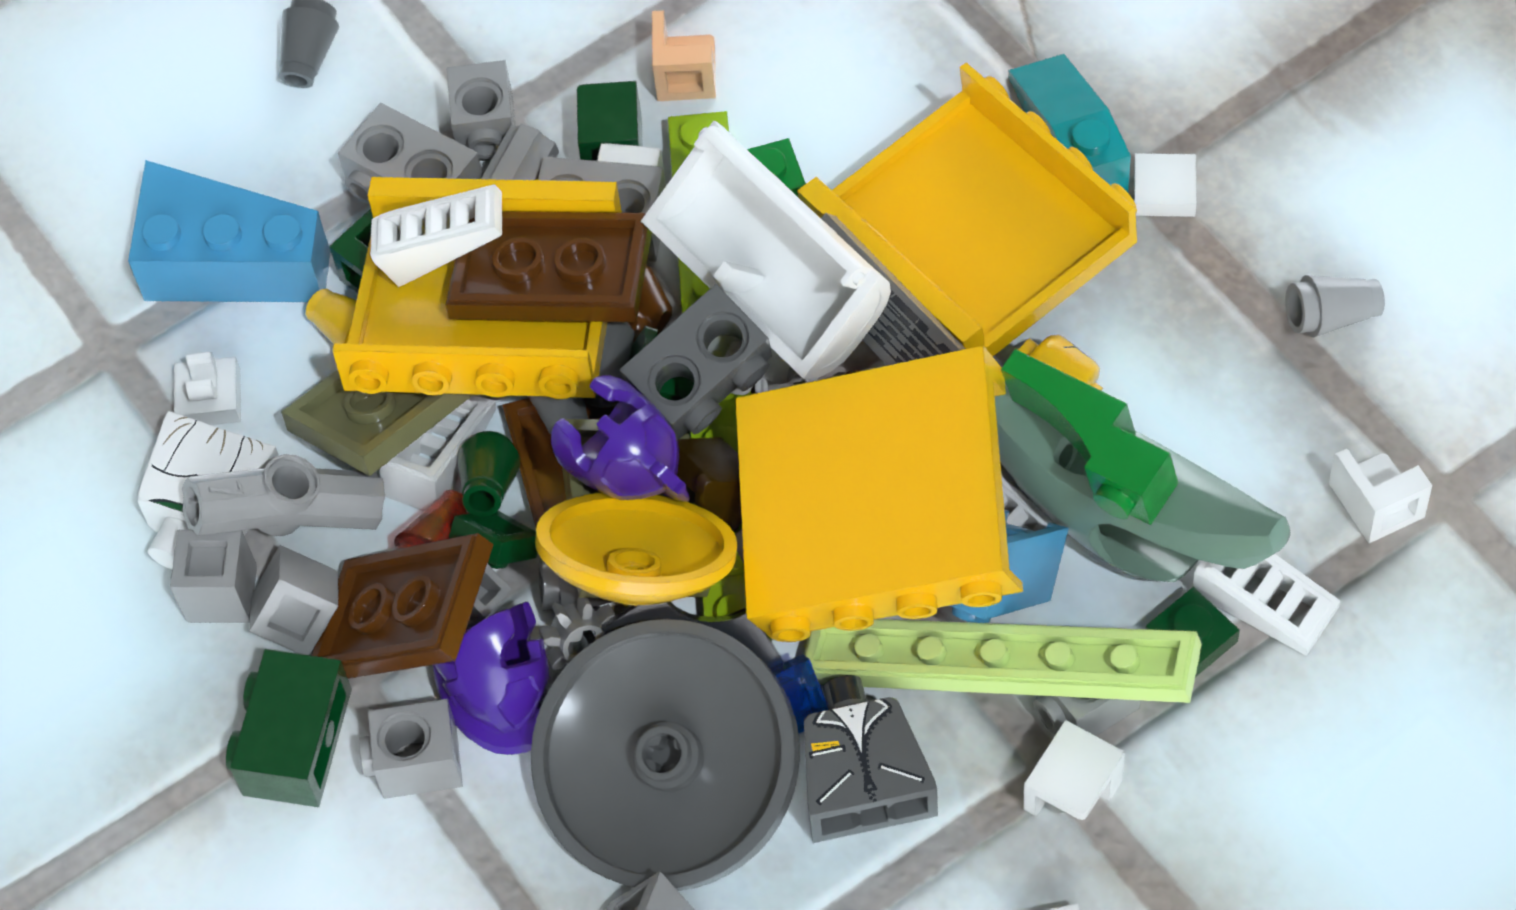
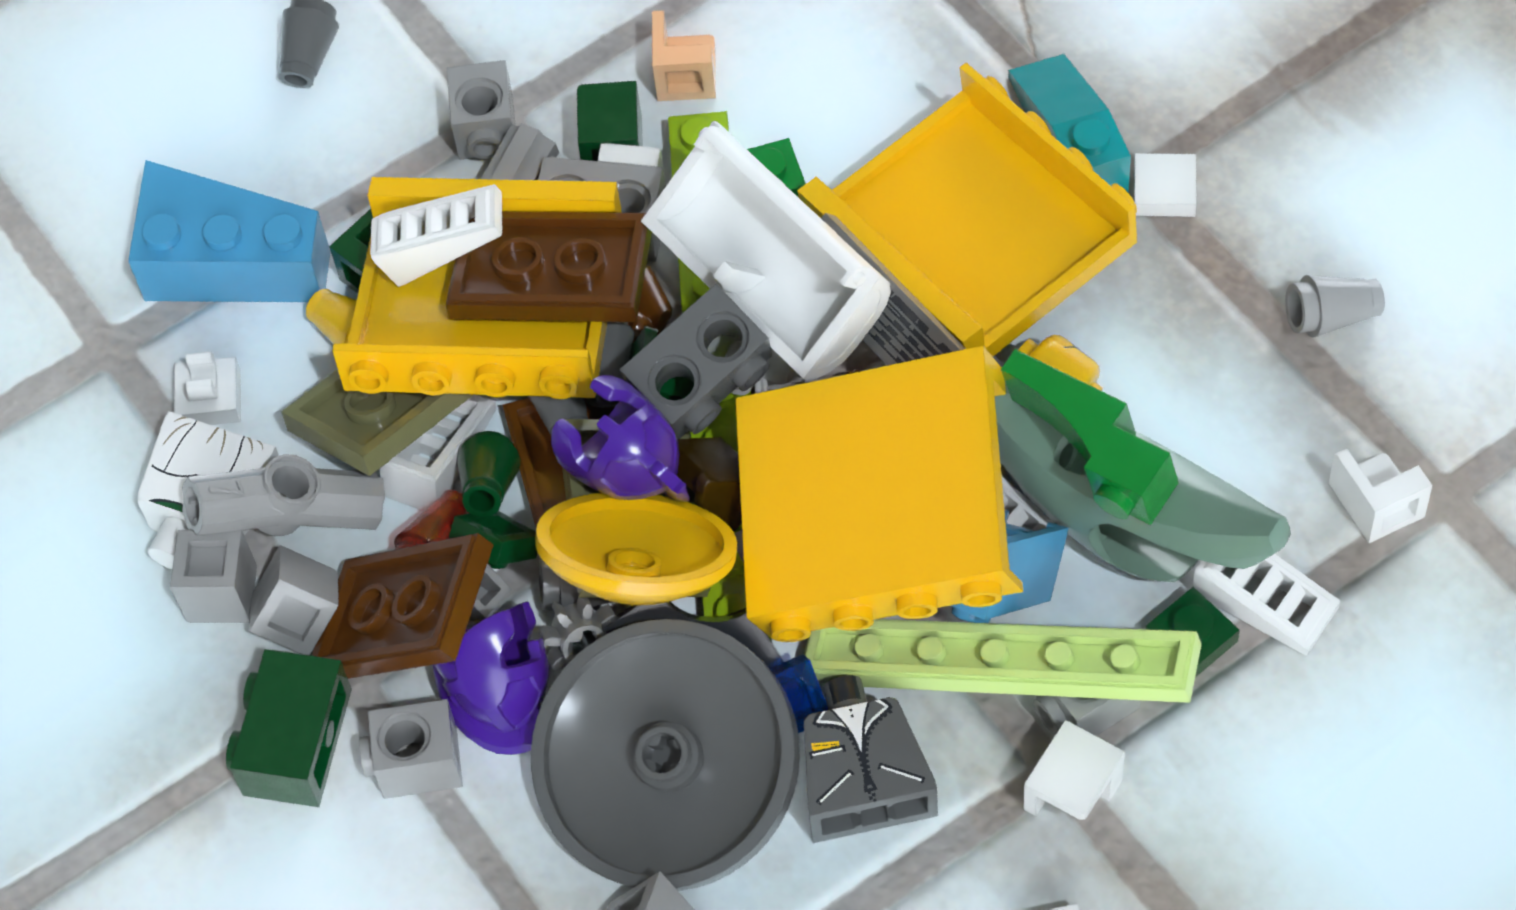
(402, 147): light grey brick -> none

